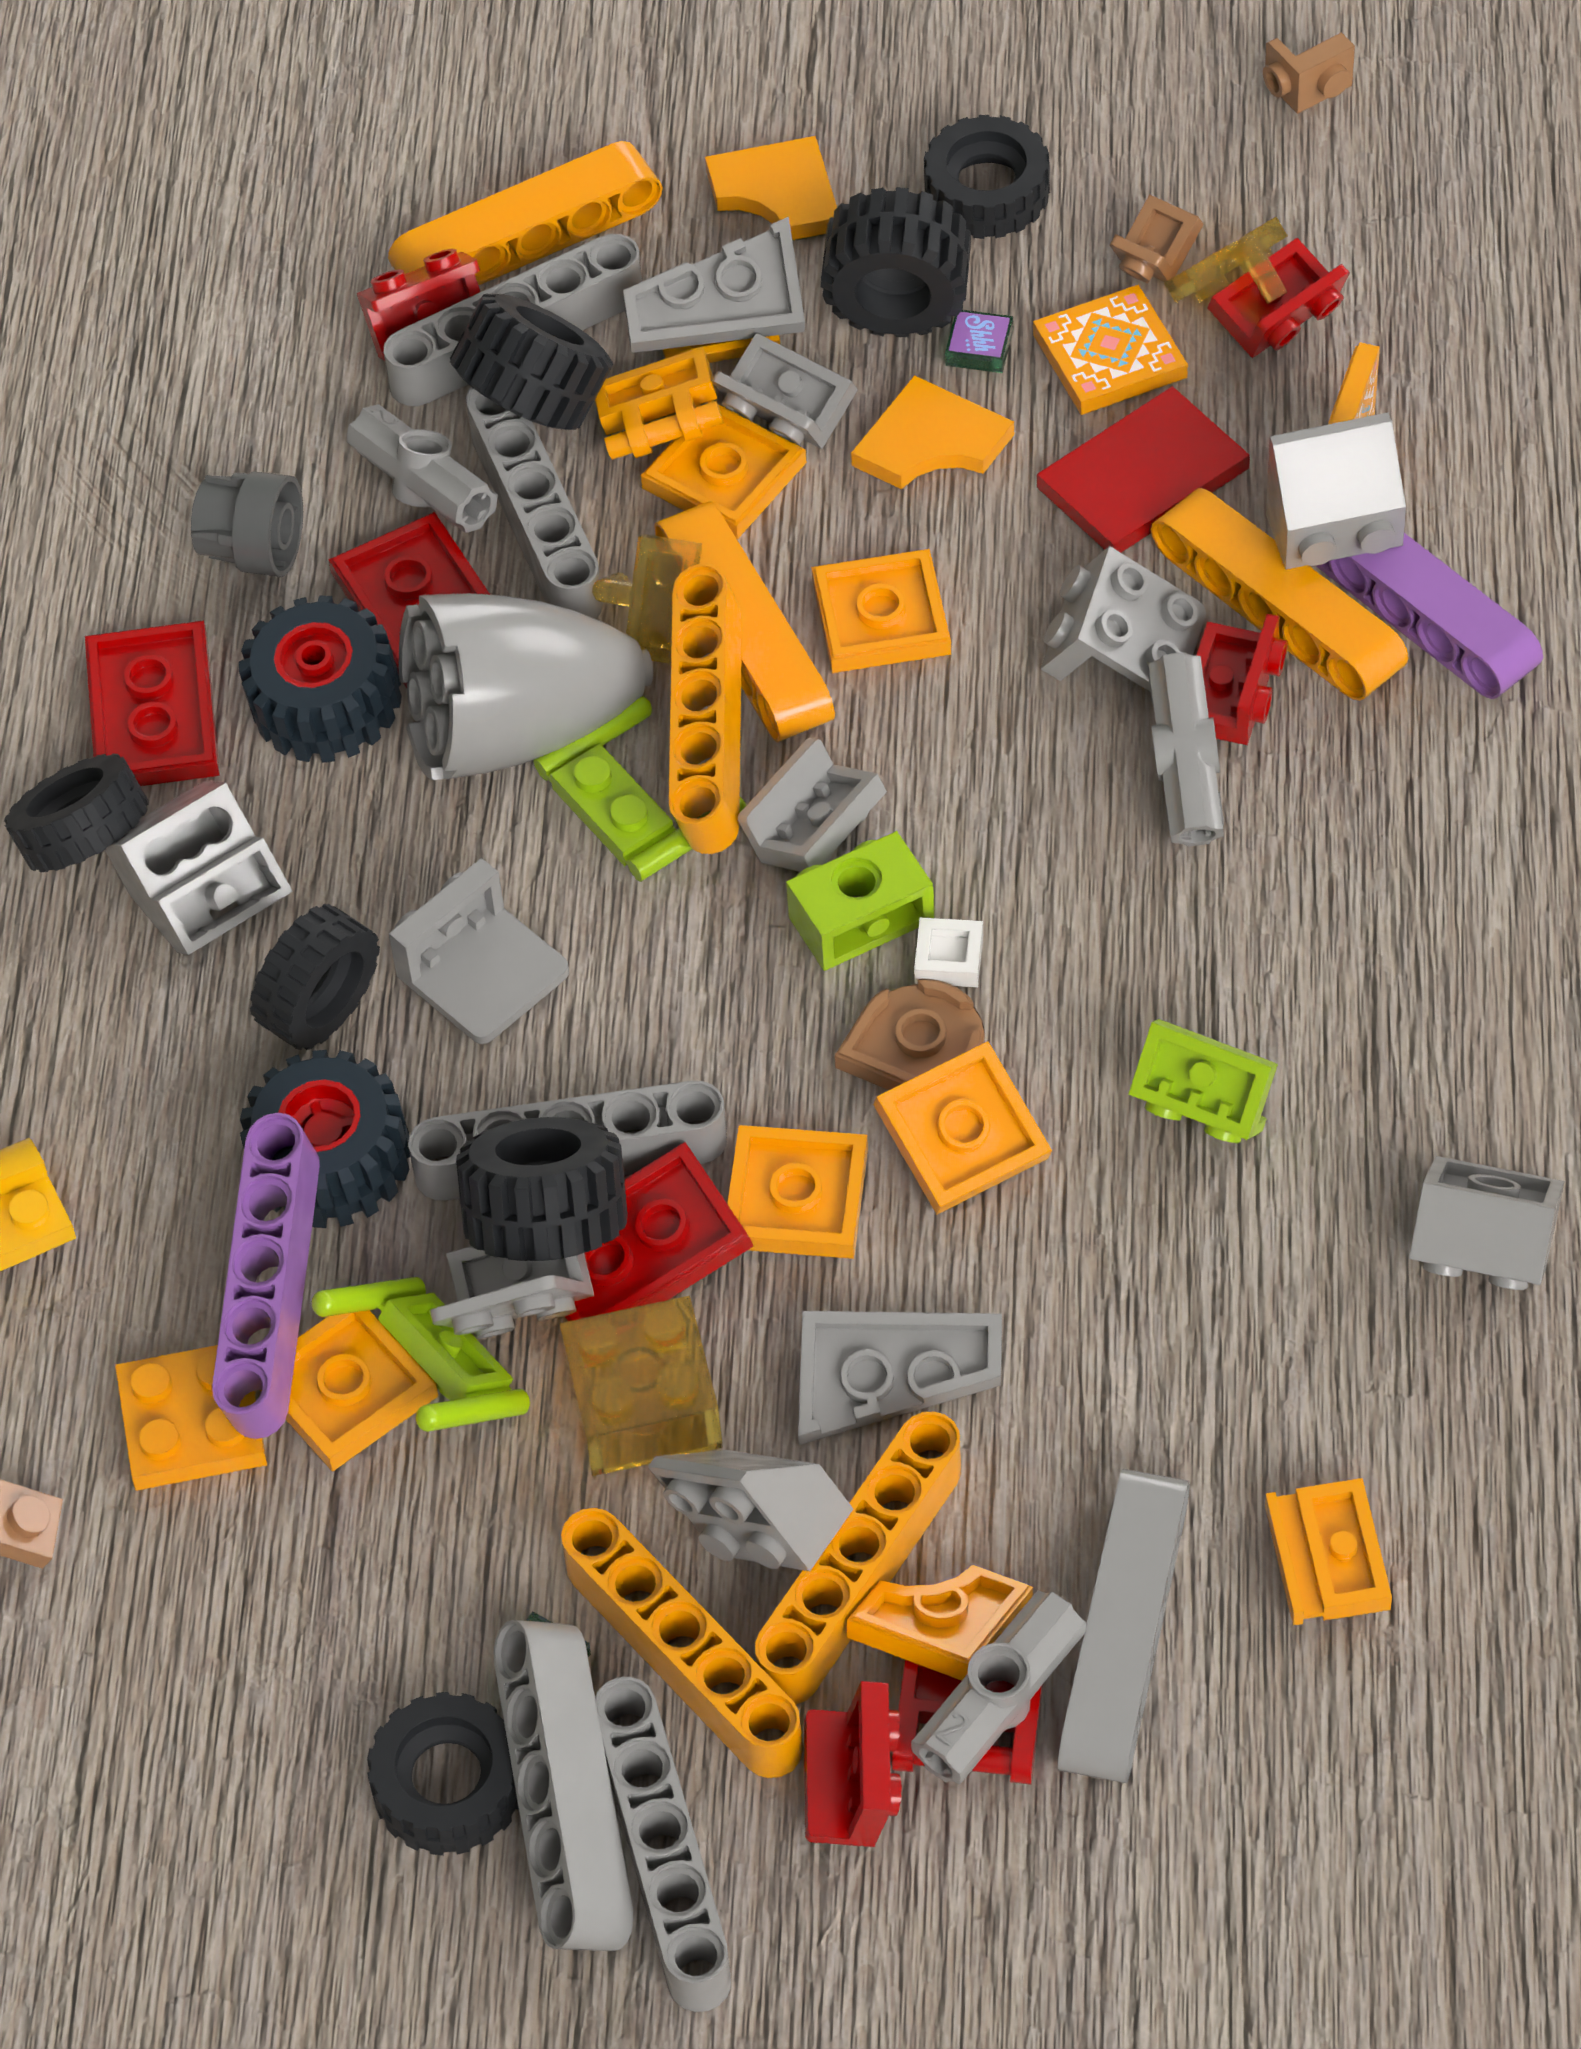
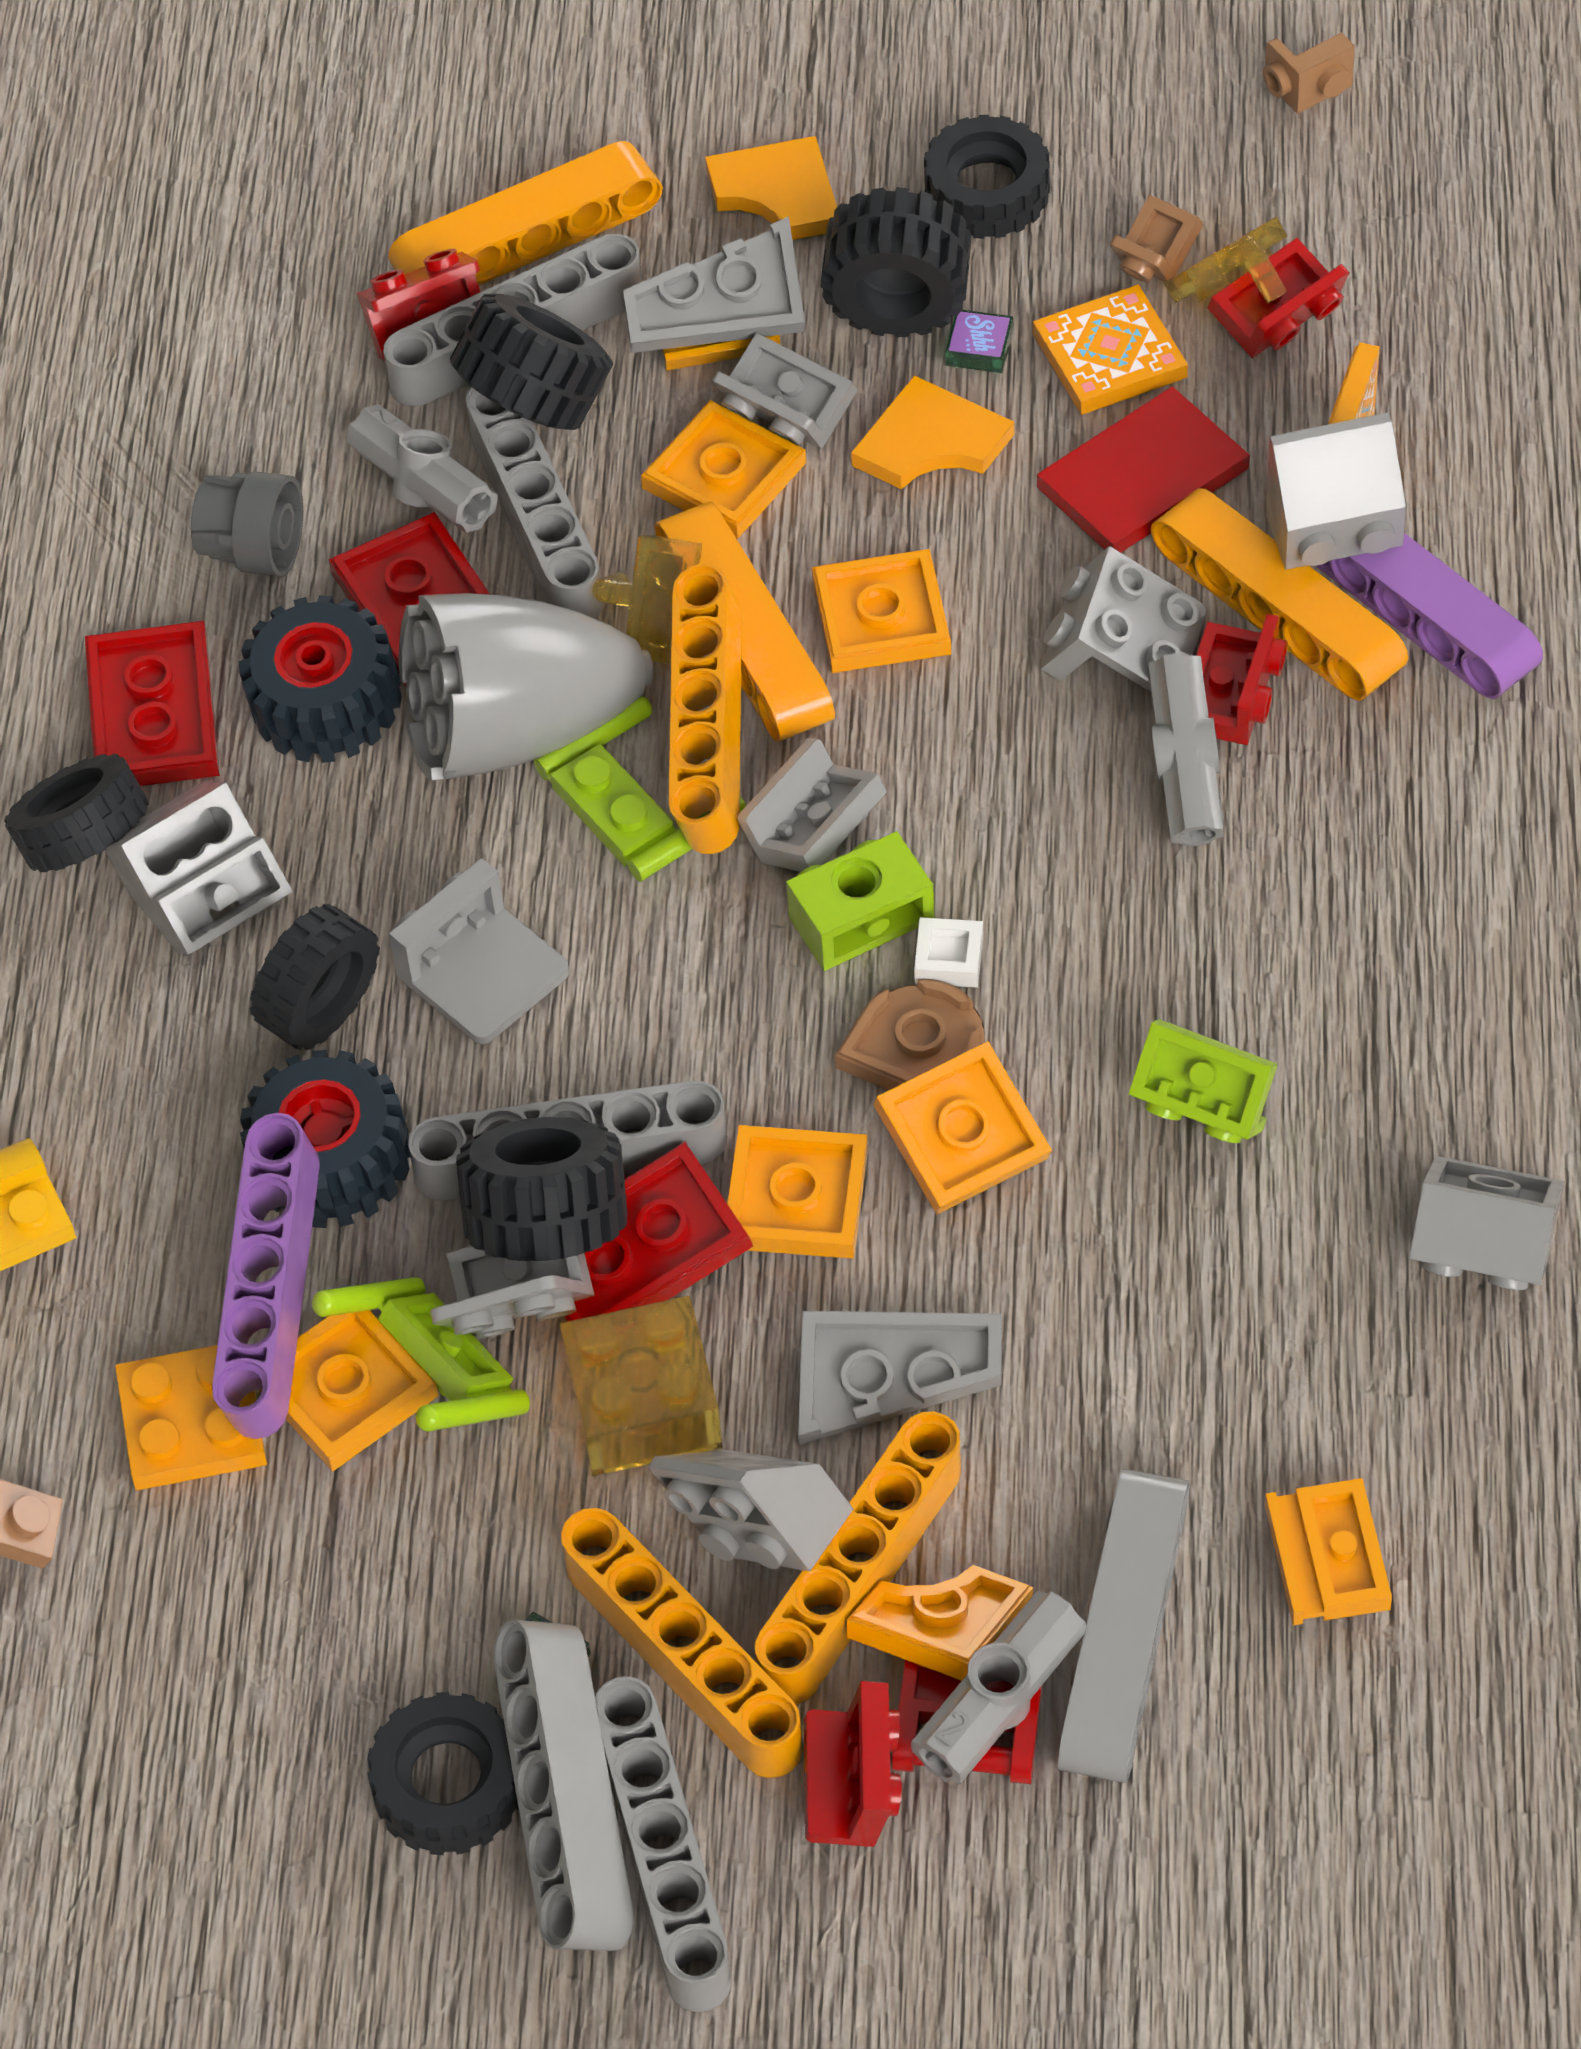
(653, 392): light orange plate -> none

